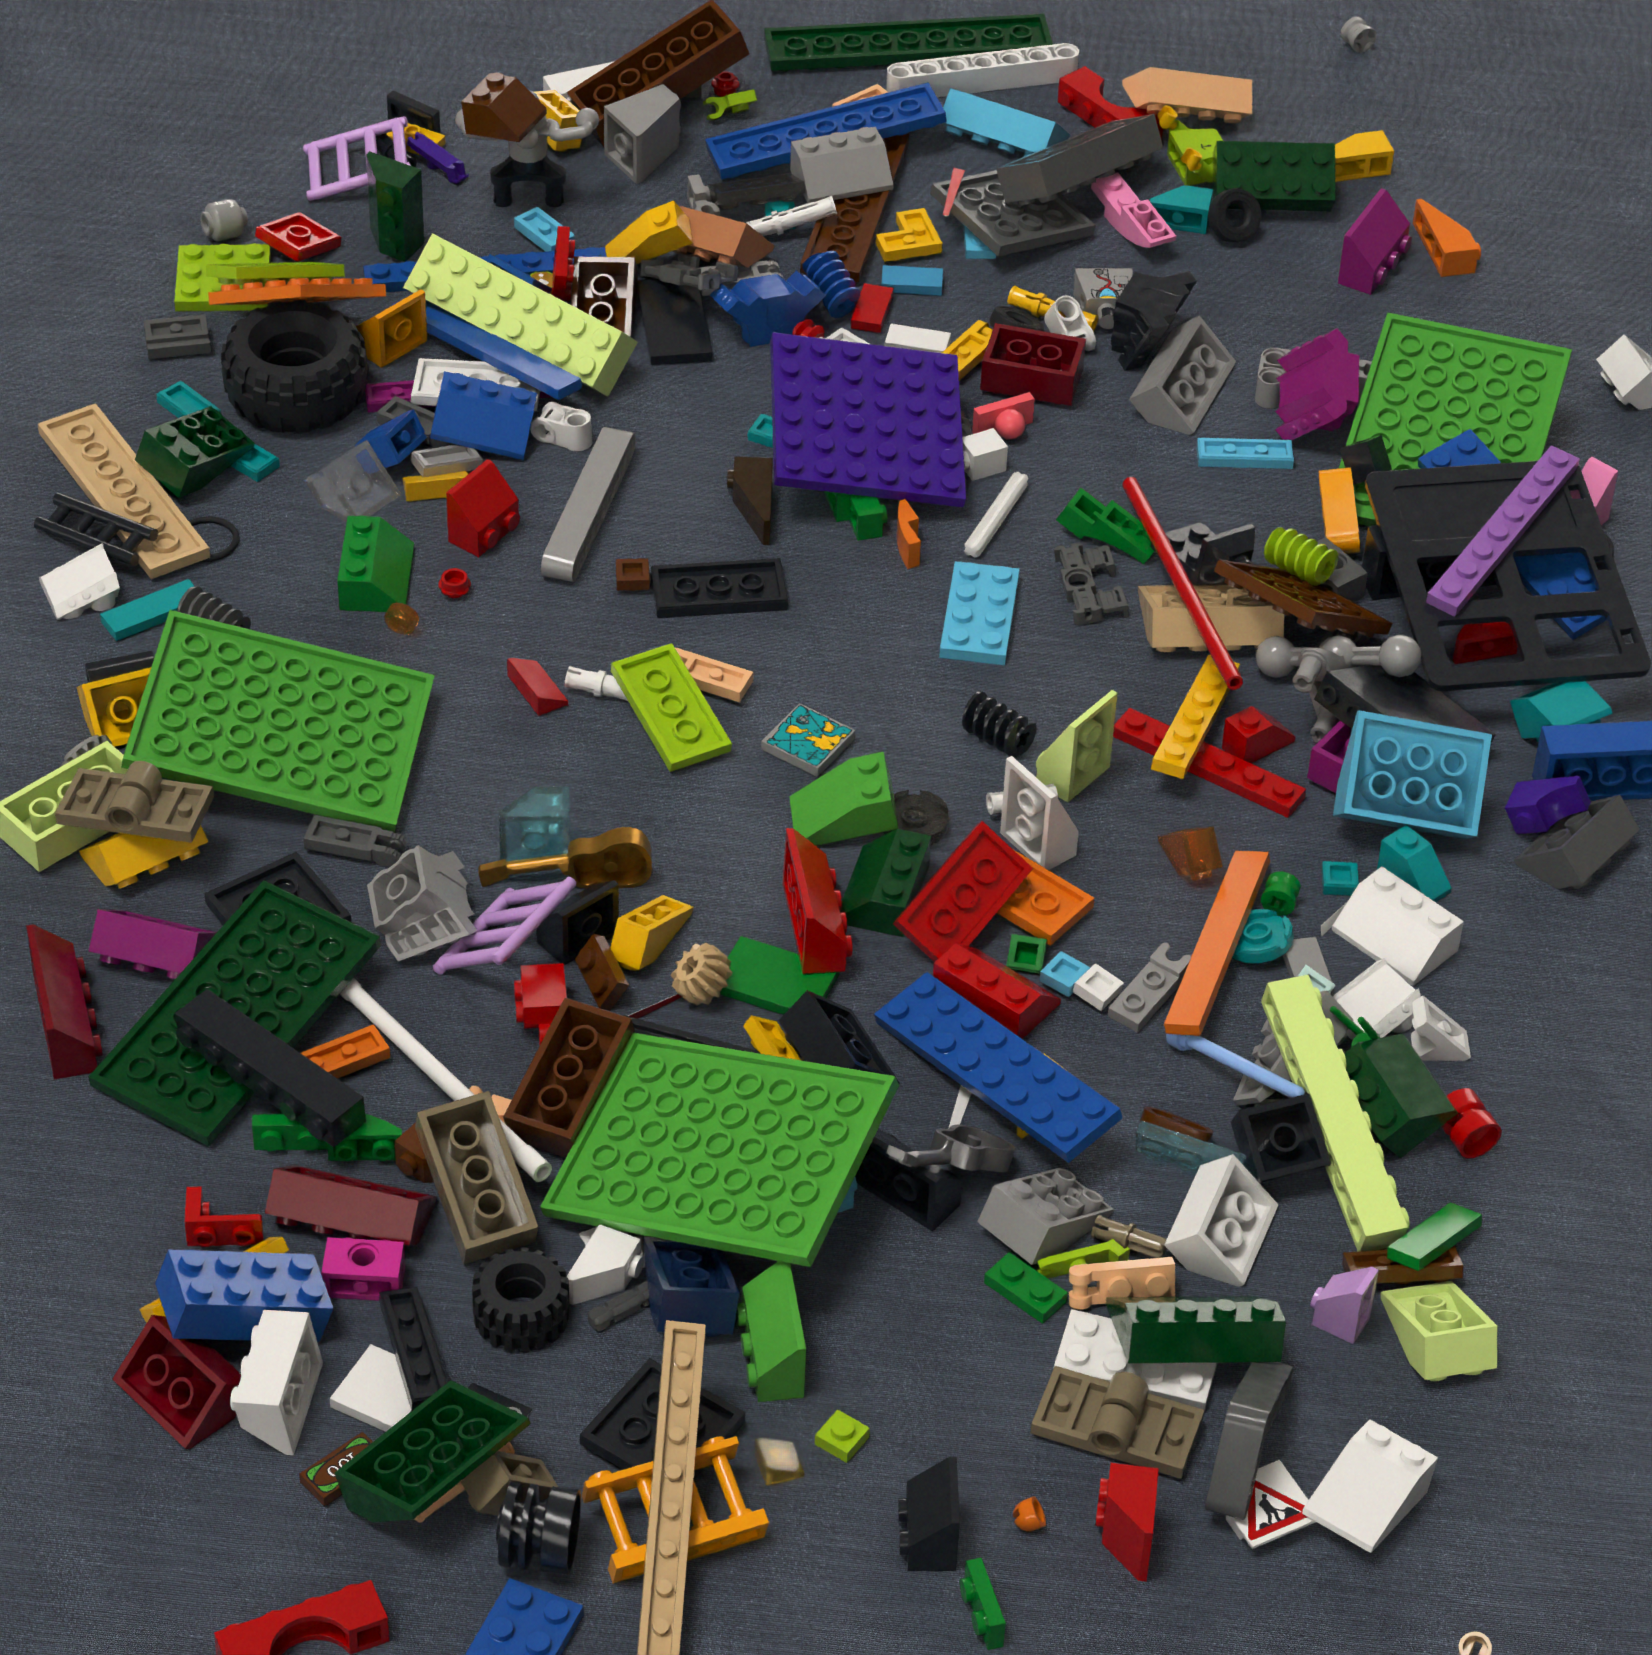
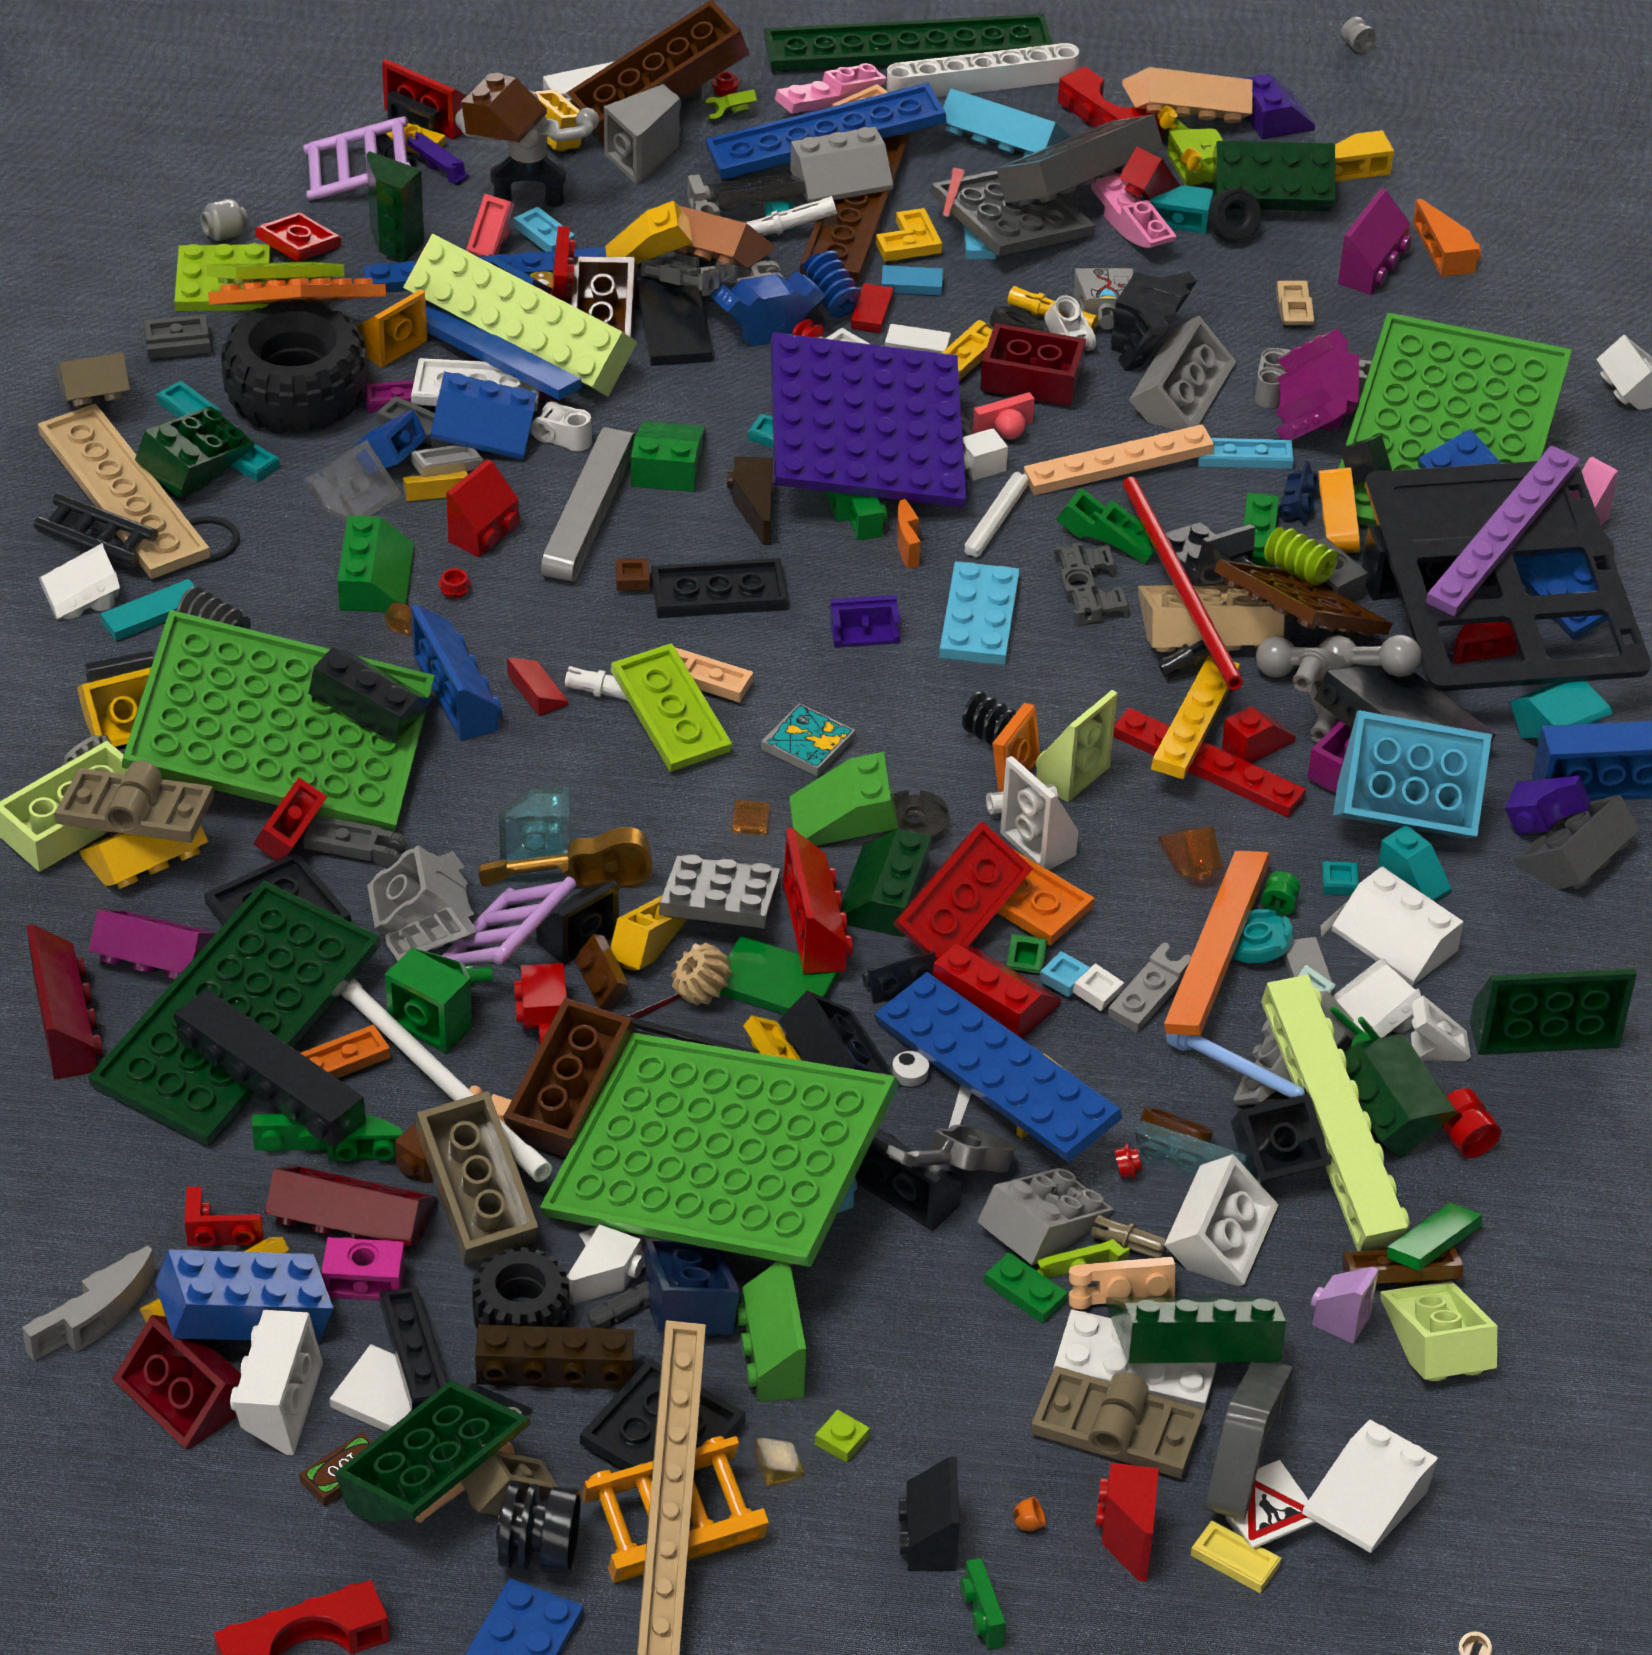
(93, 377): none -> dark tan slope
(104, 1303): none -> light grey slope
(290, 819): none -> red slope
(366, 694): none -> black slope
(426, 91): none -> red slope
(433, 997): none -> green piece
(456, 682): none -> blue slope
(490, 226): none -> coral tile
(554, 1356): none -> dark brown brick
(666, 456): none -> green slope
(720, 891): none -> plate
(750, 817): none -> clear orange tile
(835, 86): none -> bright pink slope
(864, 621): none -> dark purple hinge
(895, 977): none -> black hinge
(910, 1068): none -> white tile
(1018, 740): none -> orange tile
(1118, 459): none -> light nougat plate
(1128, 1161): none -> red plate
(1147, 175): none -> red slope
(1183, 659): none -> black axle
(1234, 1557): none -> light yellow tile
(1261, 513): none -> green plate
(1276, 109): none -> dark purple slope
(1294, 303): none -> tan slope
(1299, 494): none -> dark blue hinge
(1552, 1011): none -> dark green slope

